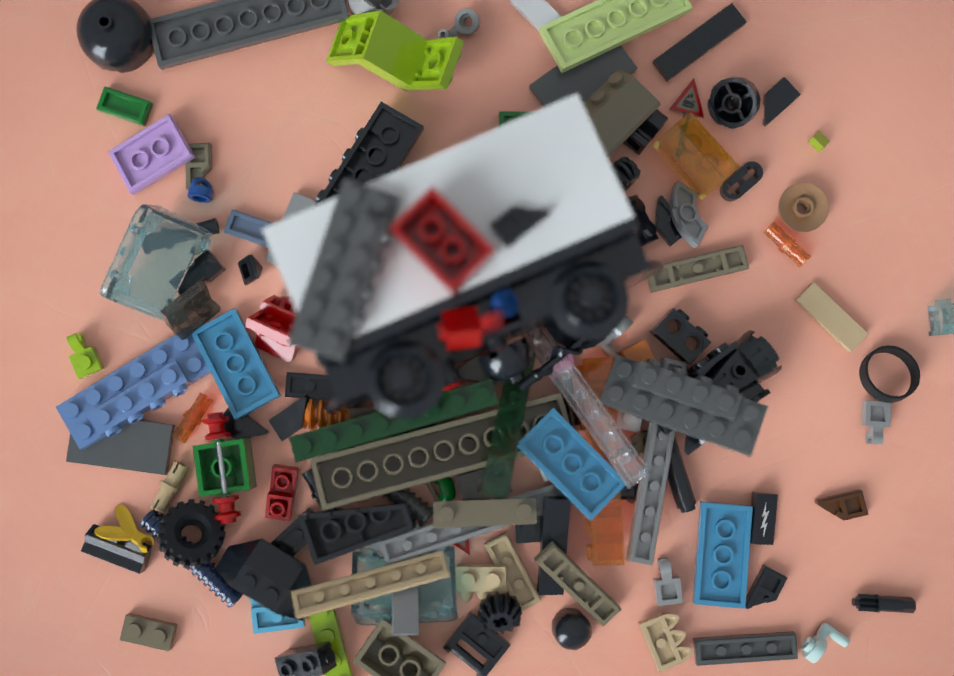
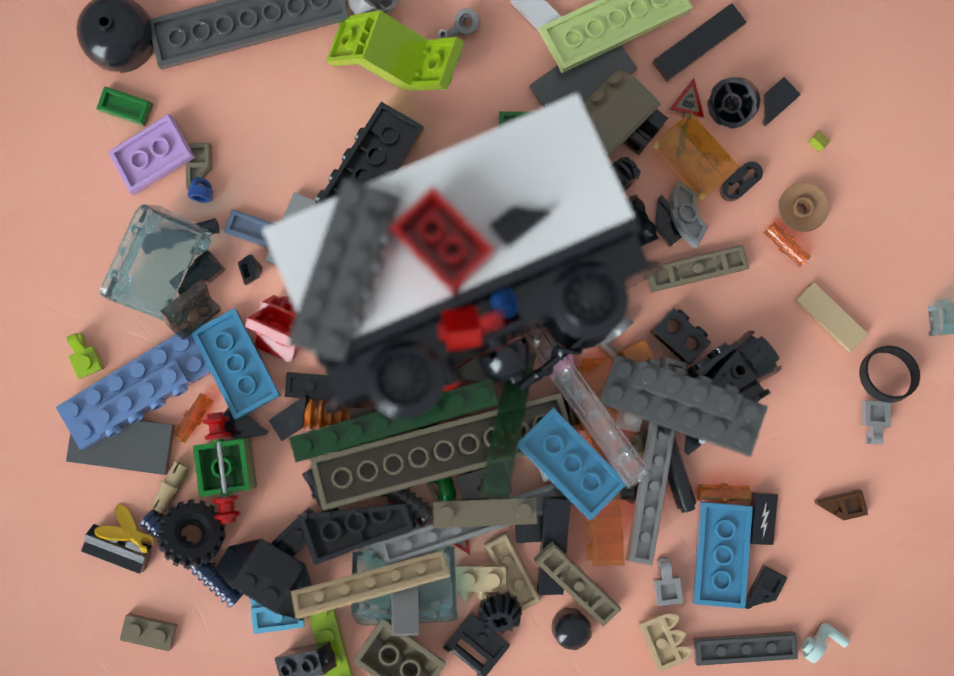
(282, 492): red slope -> none
(723, 492): none -> clear orange pin
(878, 603): black piece -> none

